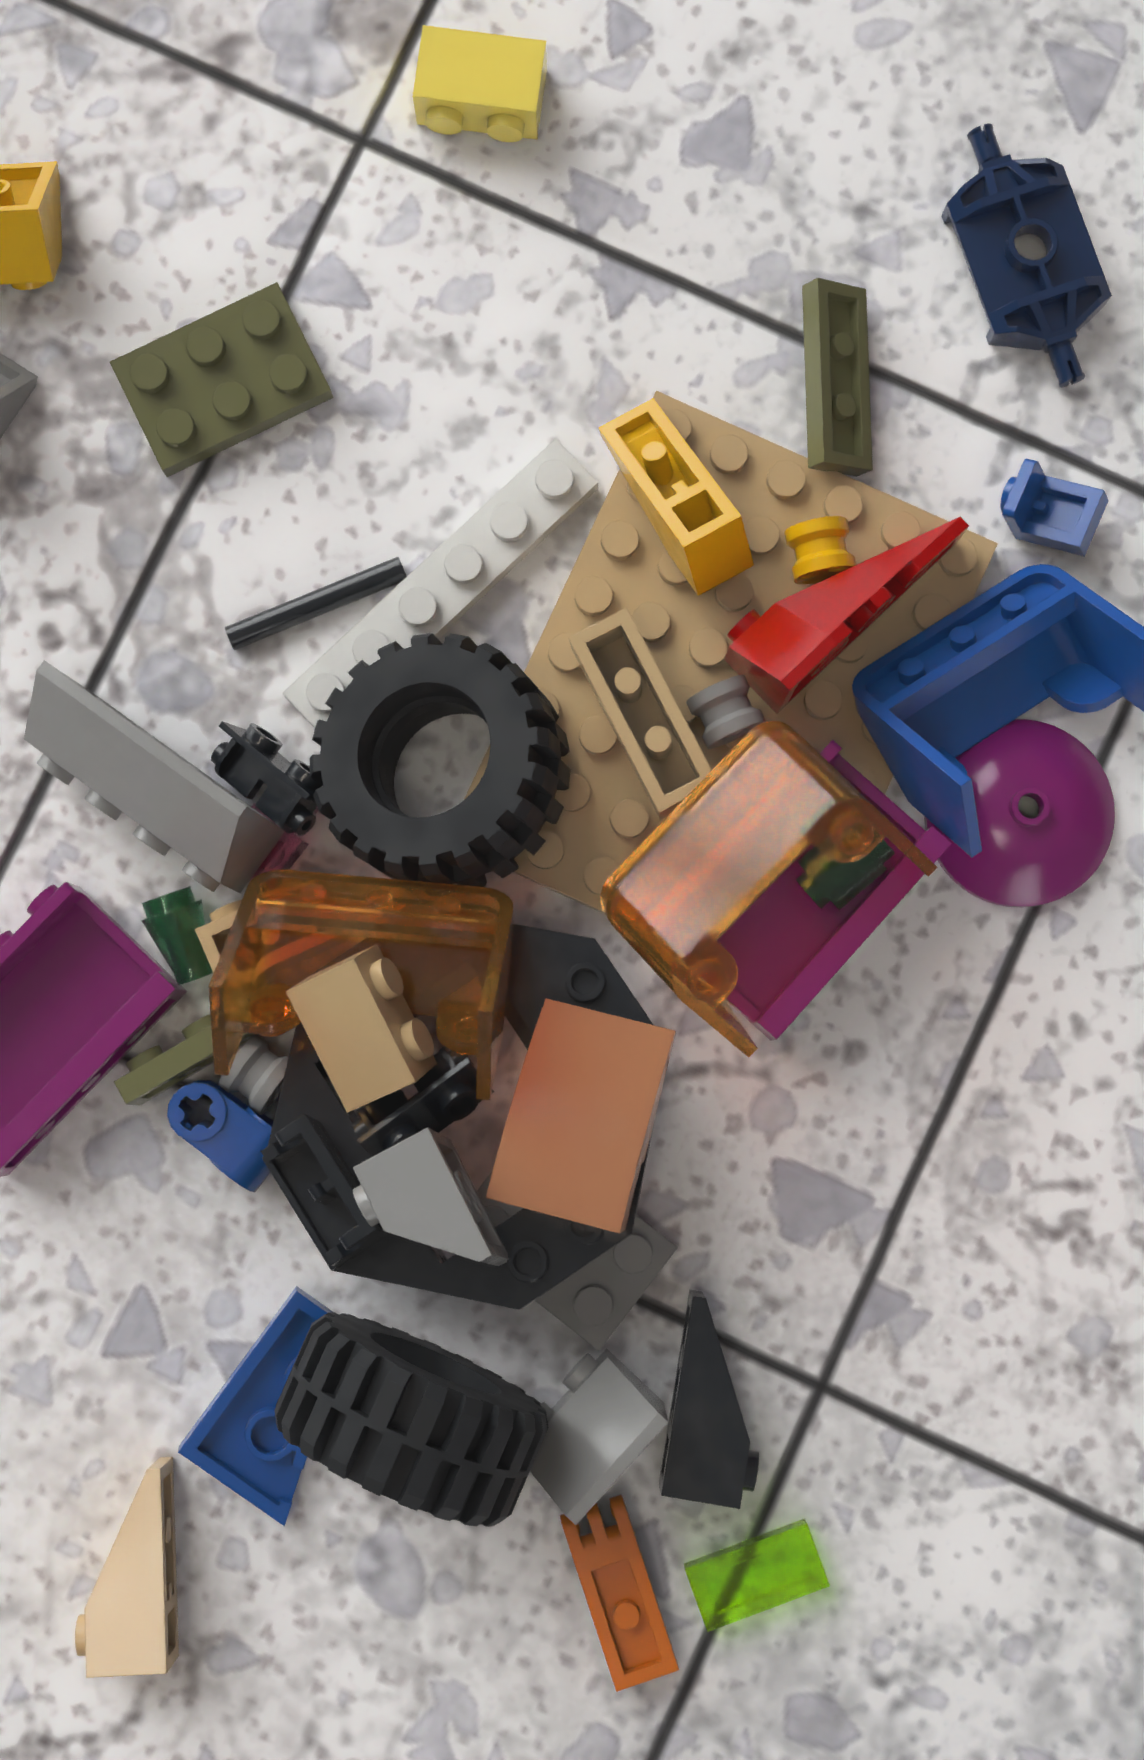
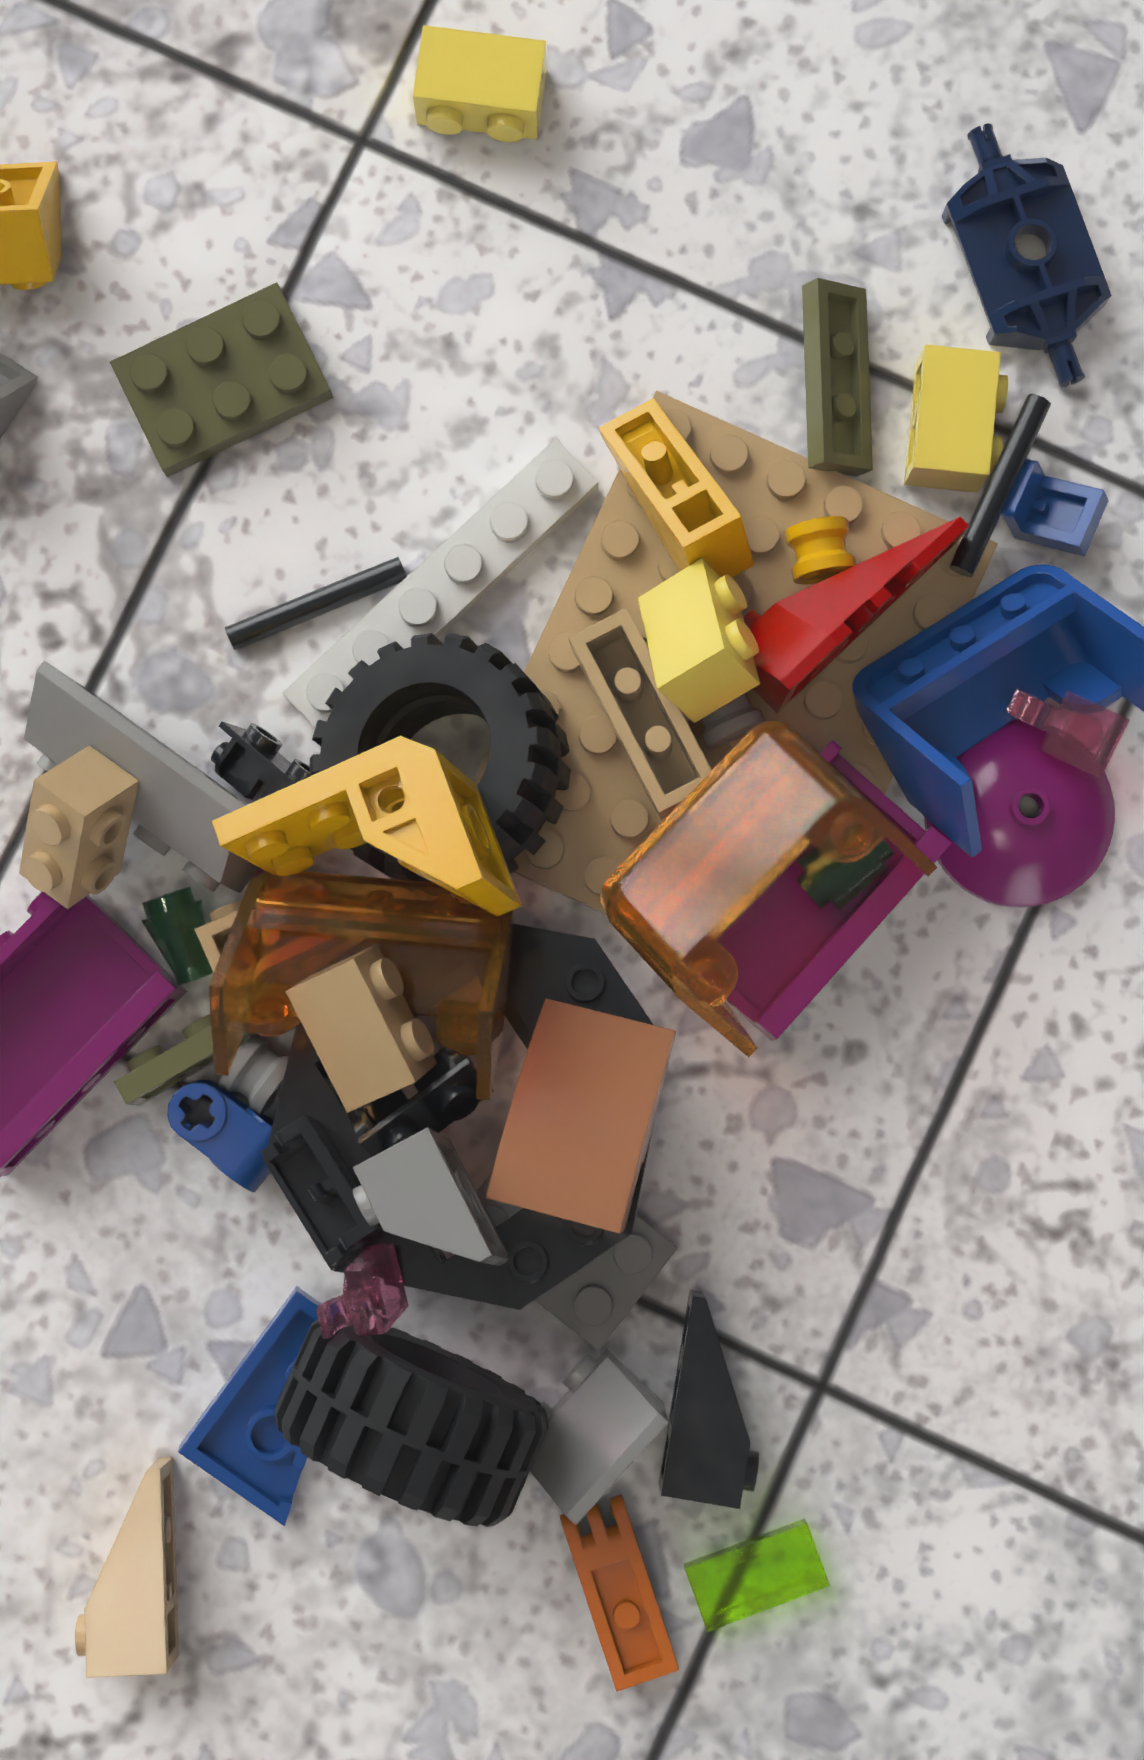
(78, 827): none -> tan brick
(370, 1297): none -> clear pink plate
(394, 799): none -> yellow bracket
(699, 640): none -> light yellow brick
(954, 418): none -> light yellow brick
(1000, 485): none -> black bar
(1076, 731): none -> clear pink plate

